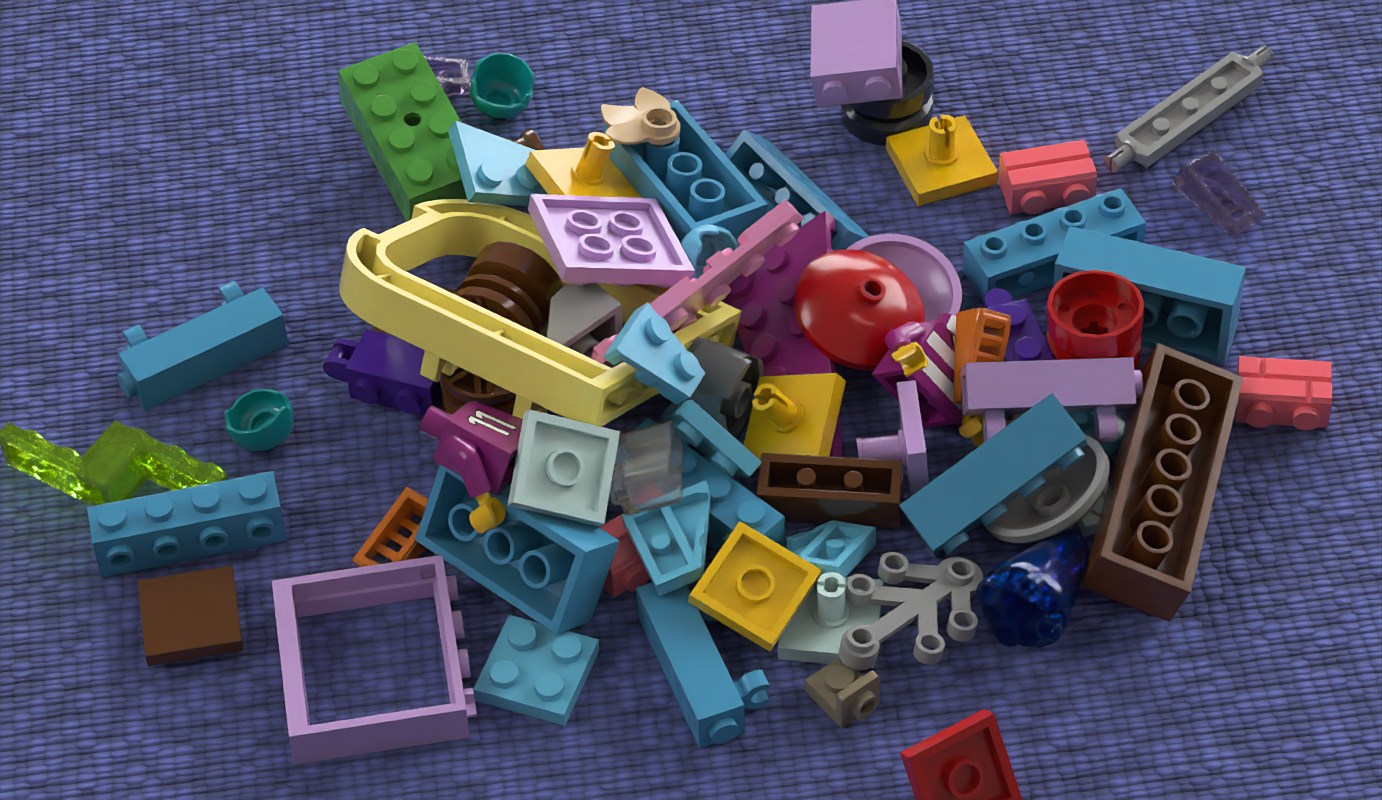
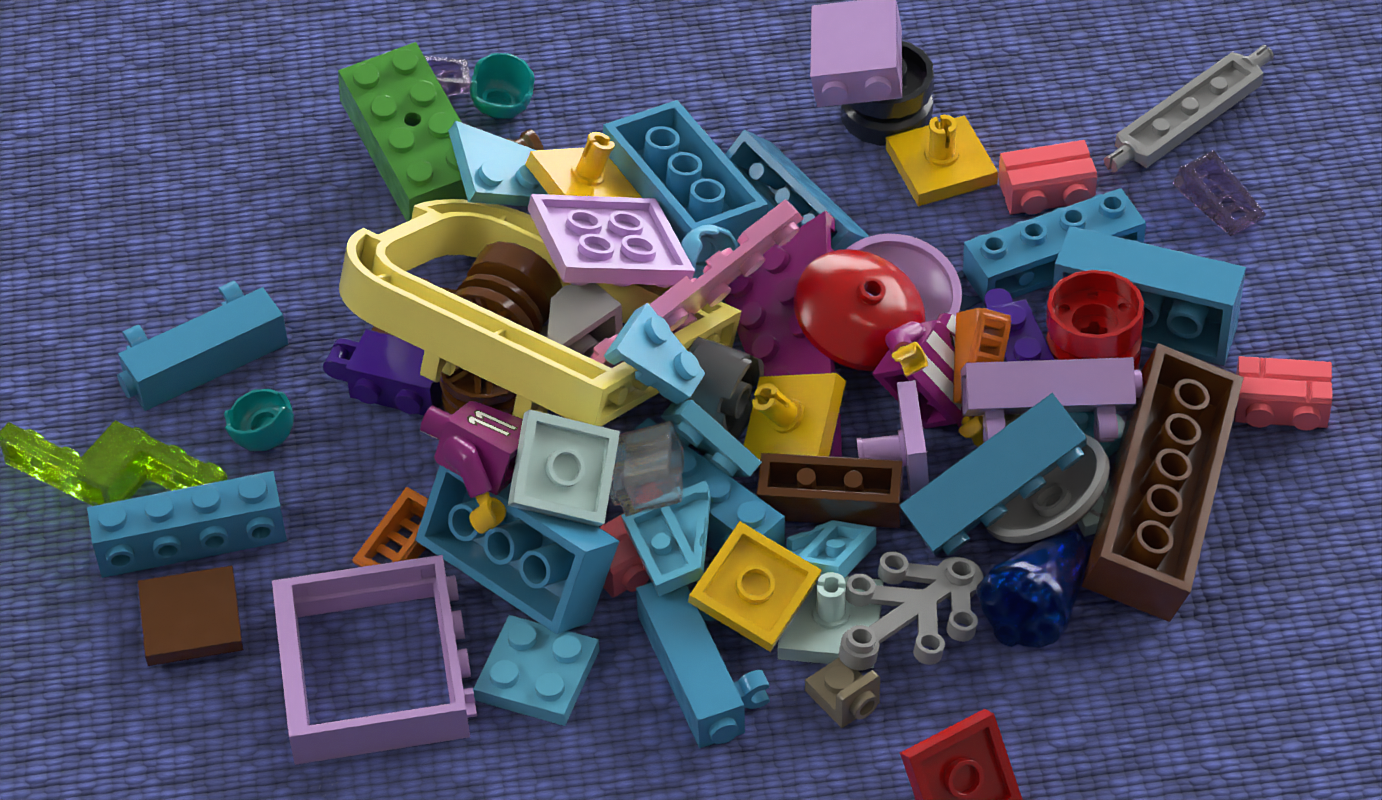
(646, 121): tan plate -> none

